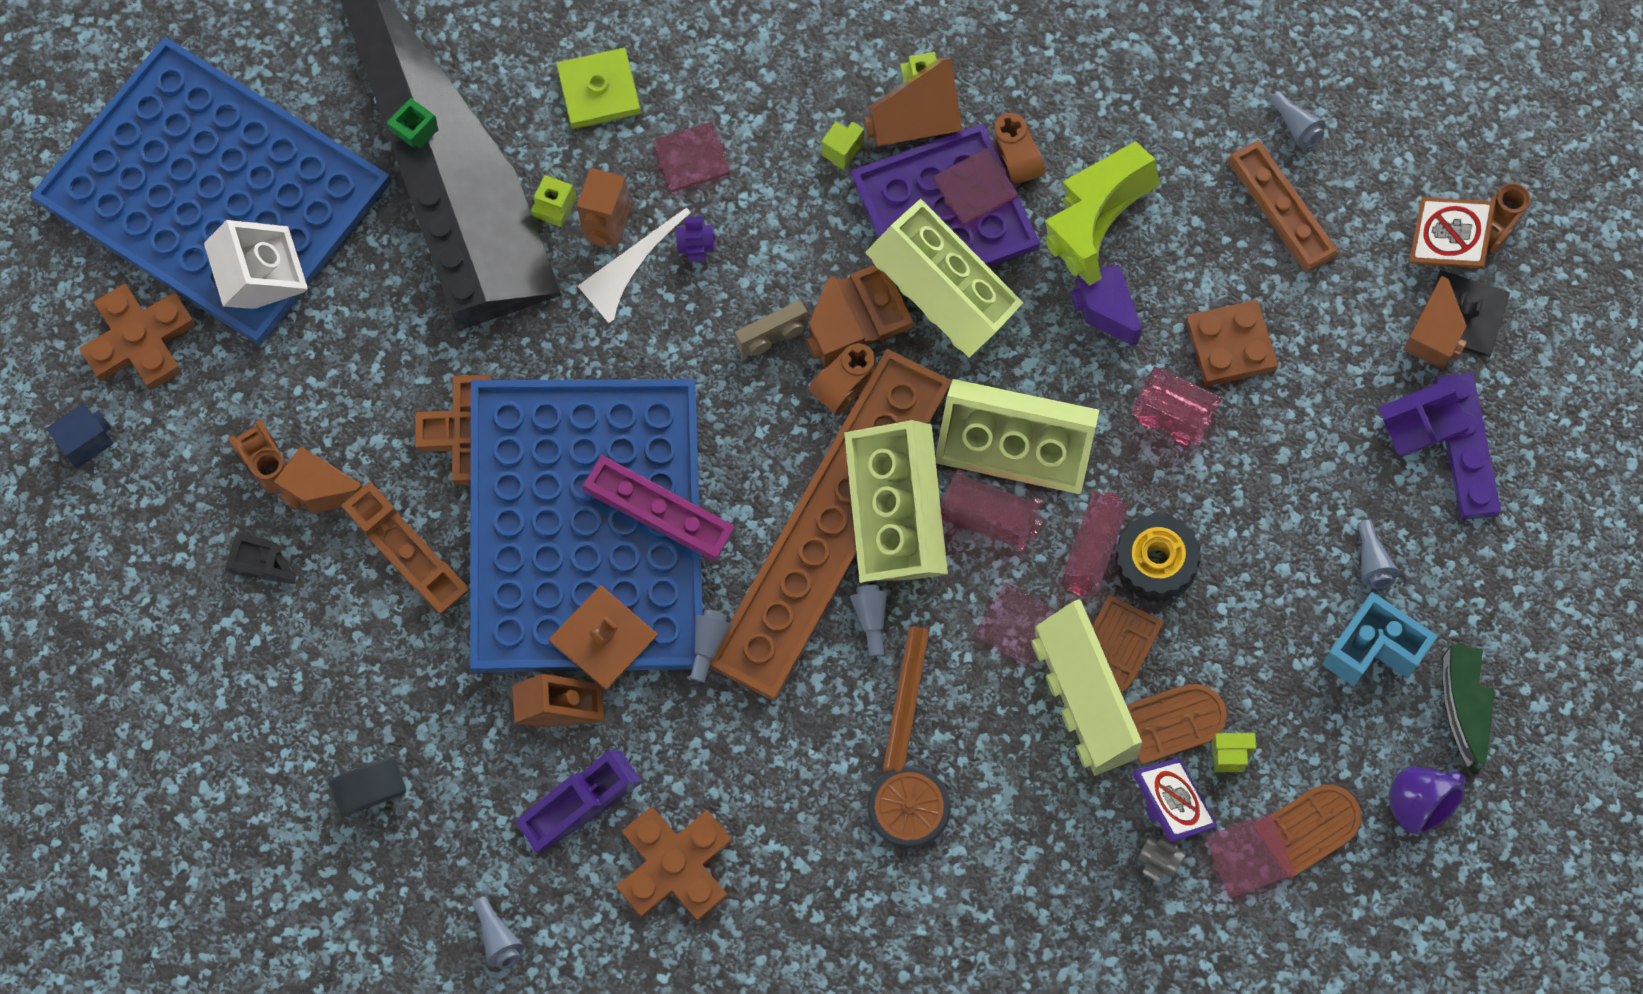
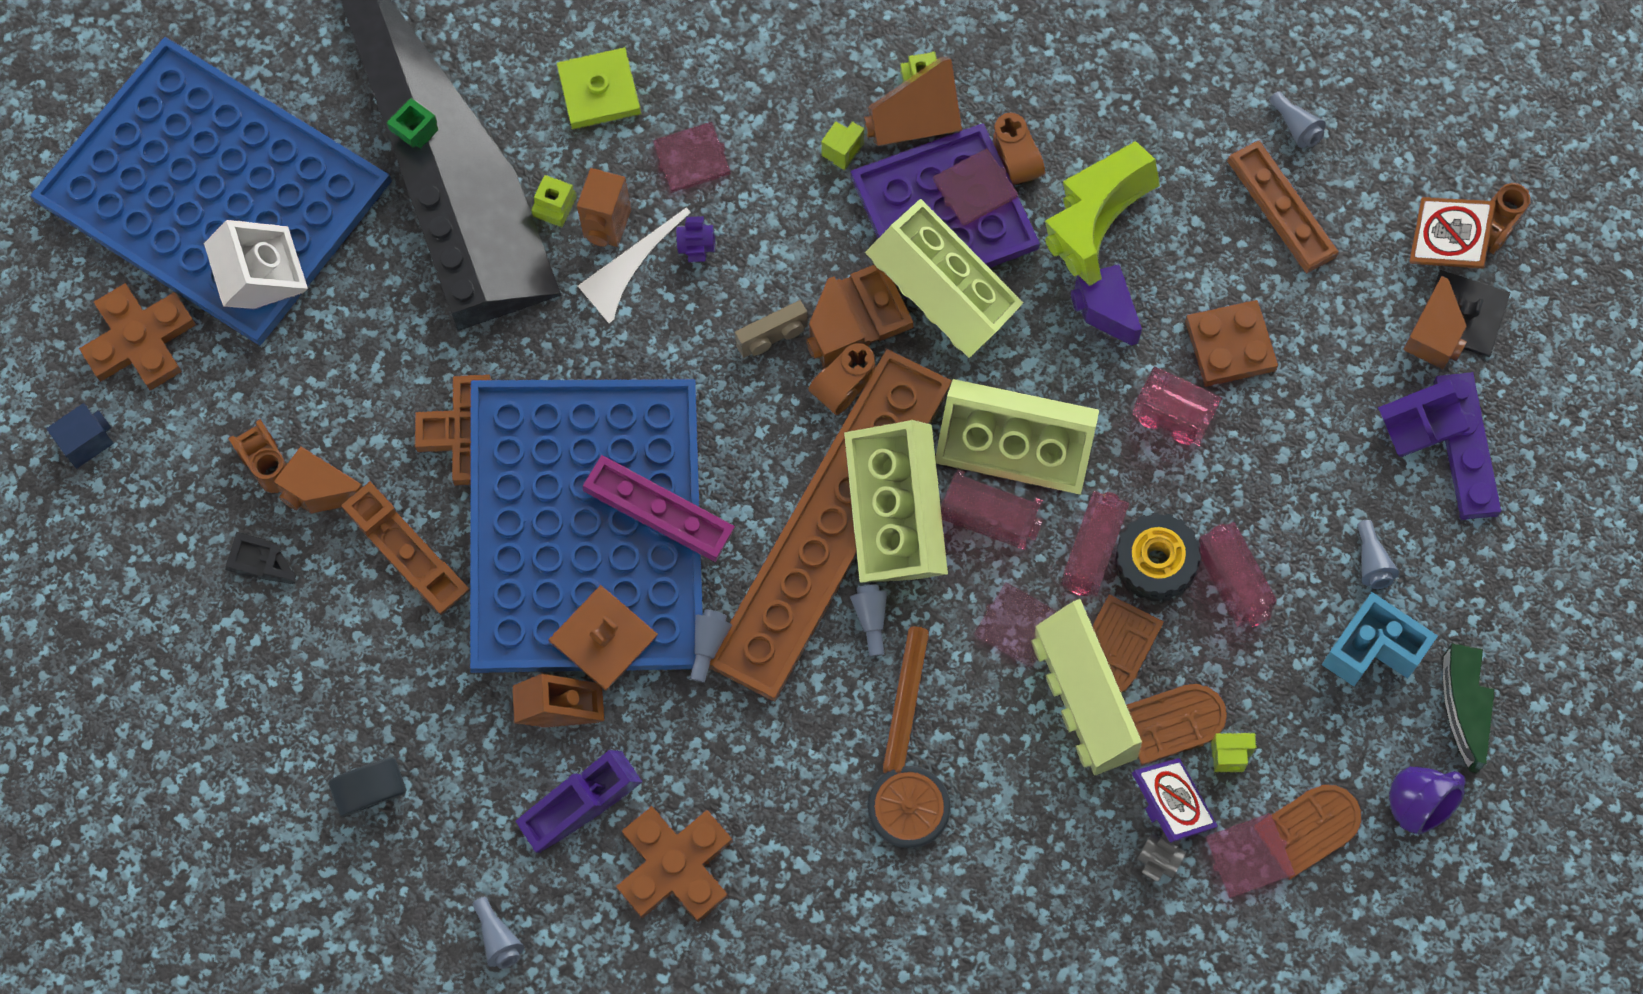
(1236, 575): none -> clear pink brick

